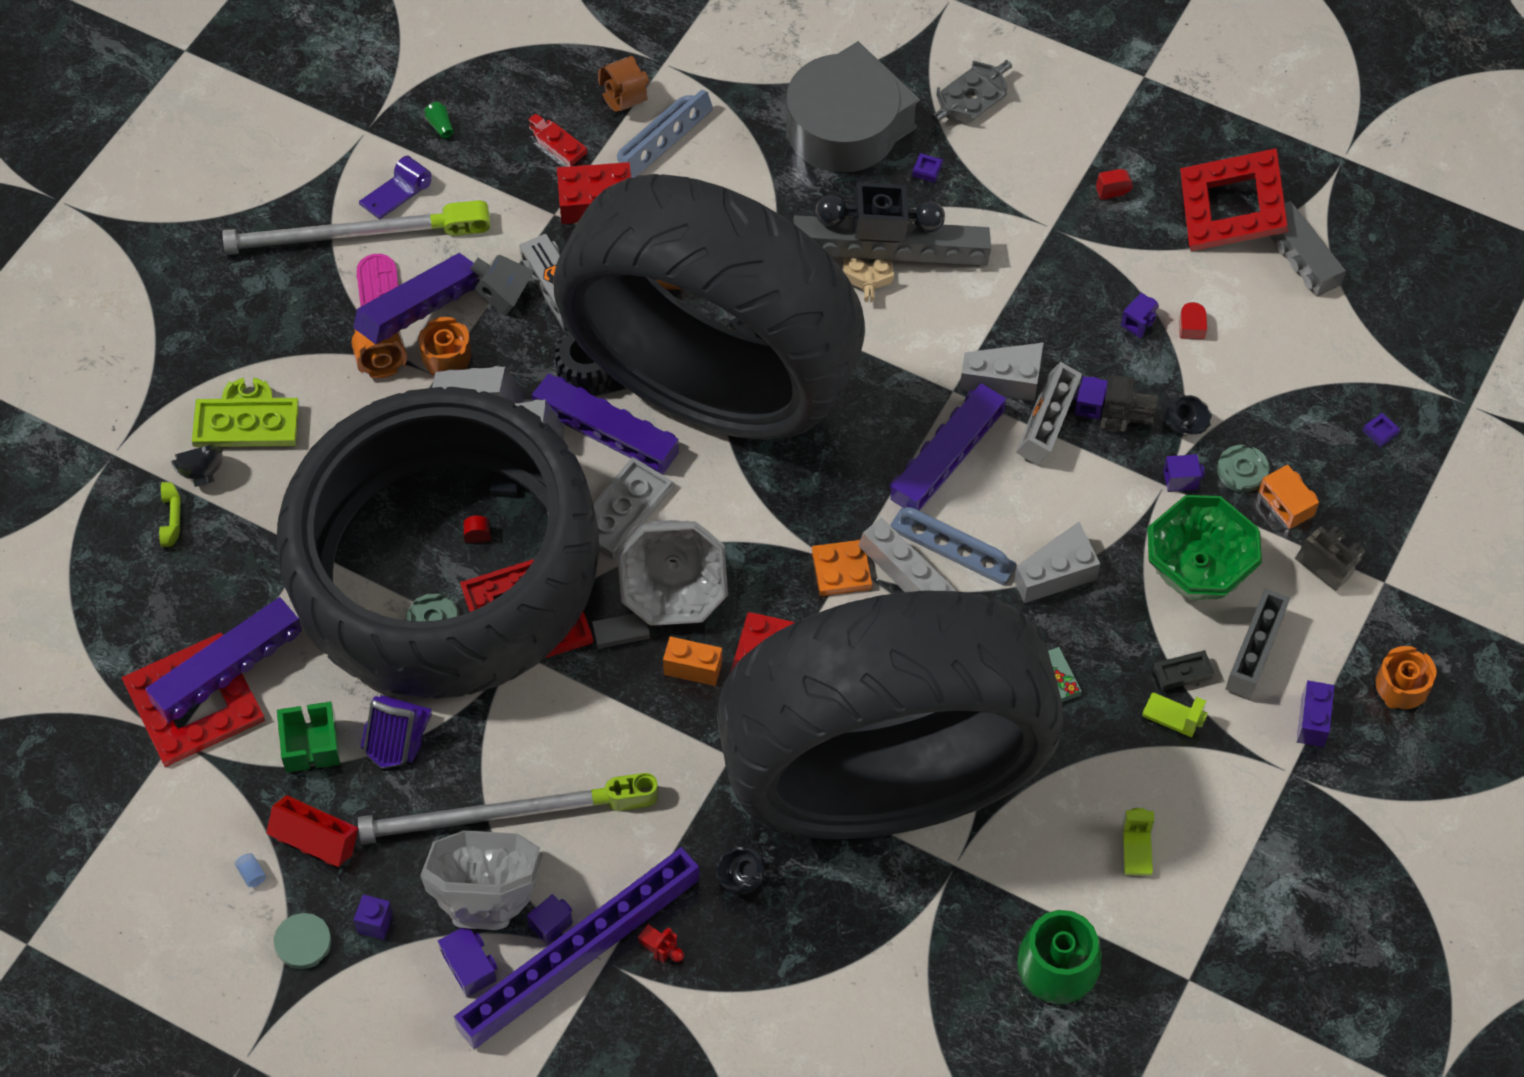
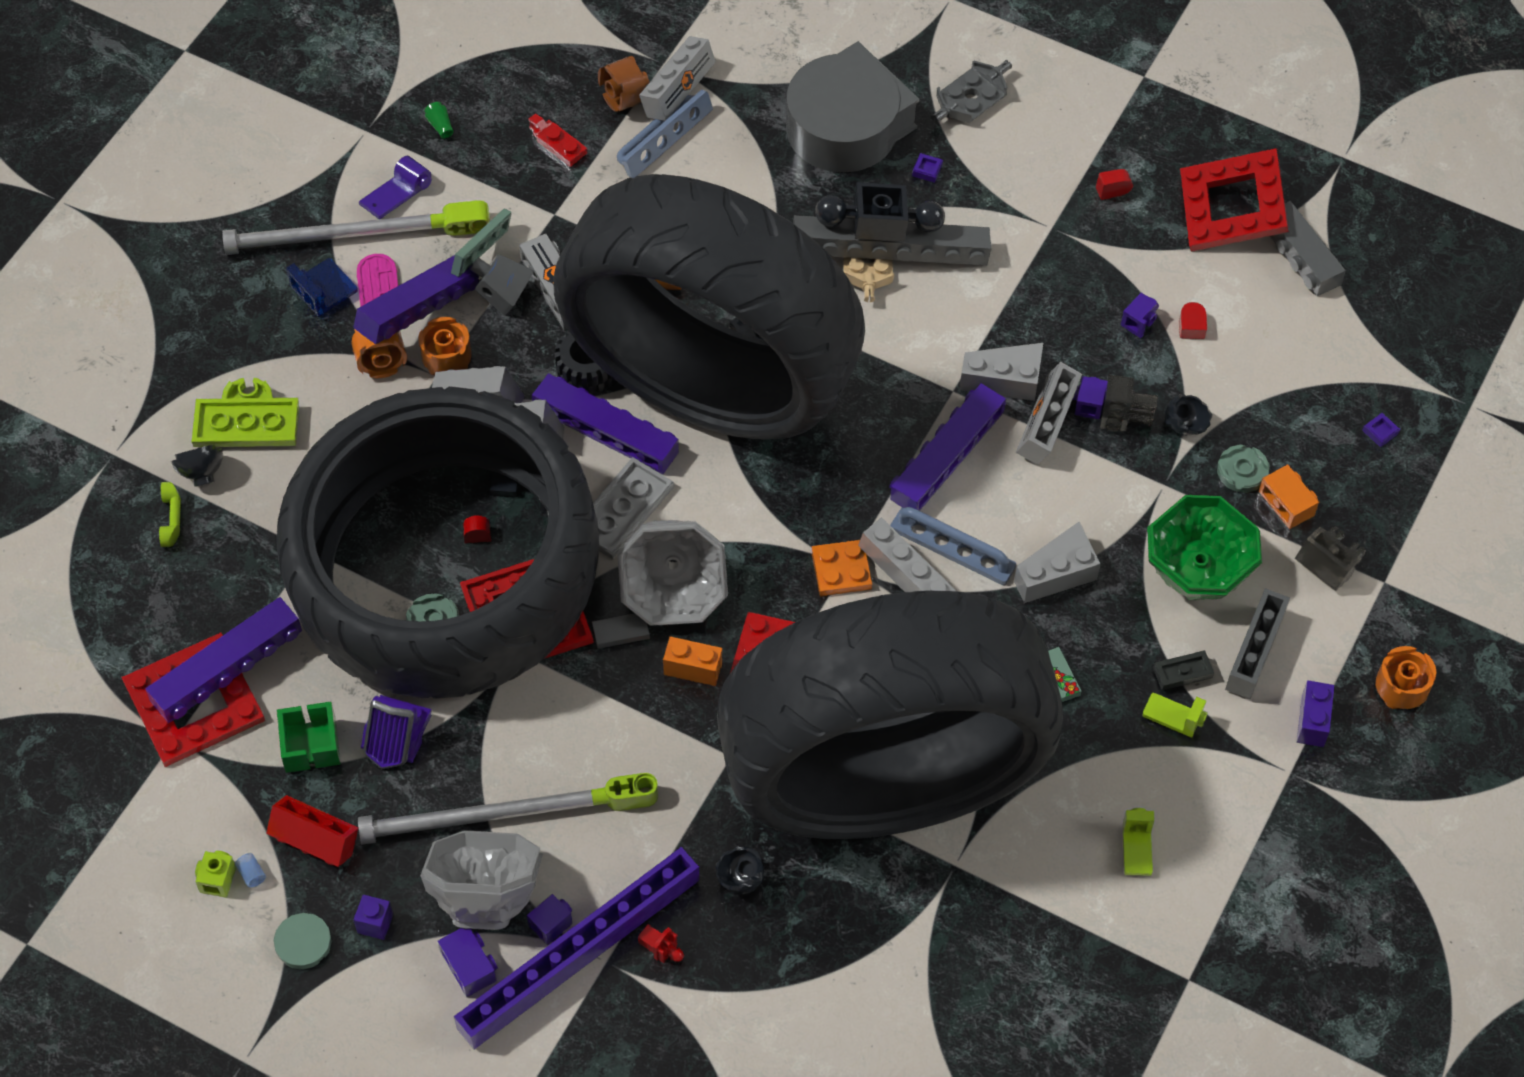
(215, 873): none -> lime brick
(321, 286): none -> clear blue bracket
(481, 242): none -> sand green tile
(582, 184): red brick -> none
(677, 78): none -> light grey brick
(1060, 957): green piece -> none
(1183, 472): dark purple brick -> none

